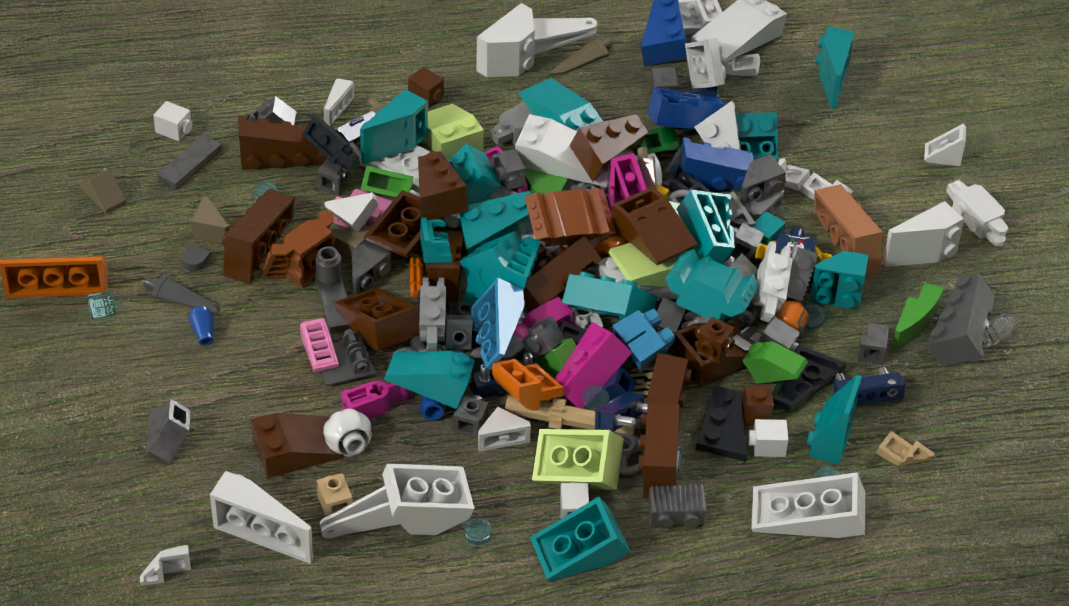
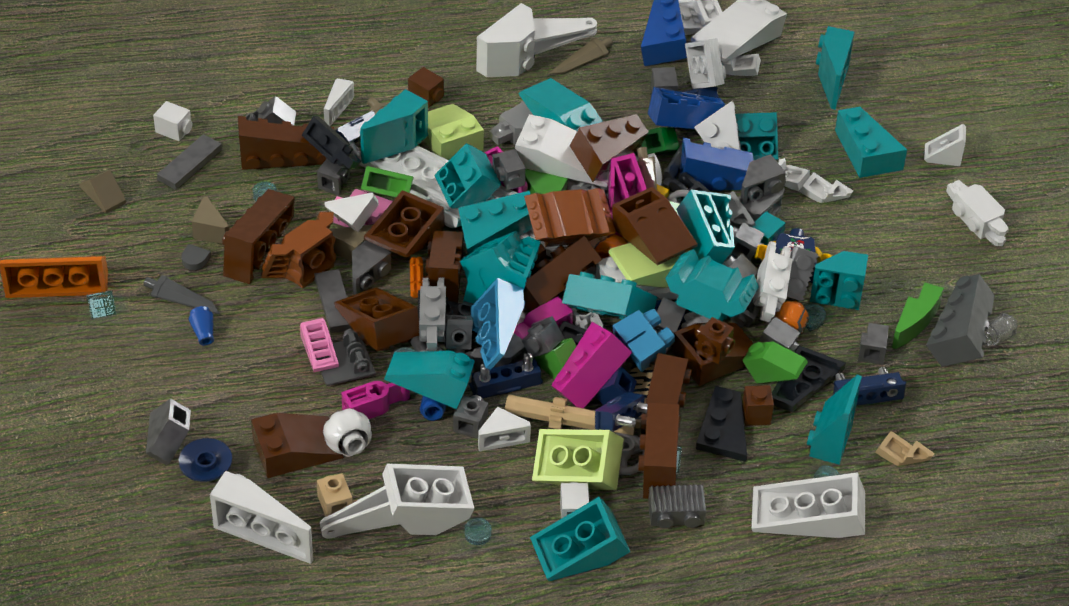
(167, 561): white slope -> none
(205, 459): none -> dark blue dish
(328, 265): flat silver brick -> none
(434, 245): teal hinge -> none
(440, 187): reddish brown wedge -> none
(526, 383): orange brick -> none
(594, 397): clear light blue tile -> none
(746, 338): sticker -> none
(769, 438): white brick -> none
(849, 225): nougat wedge -> none
(868, 143): none -> teal wedge
(924, 238): white slope -> none

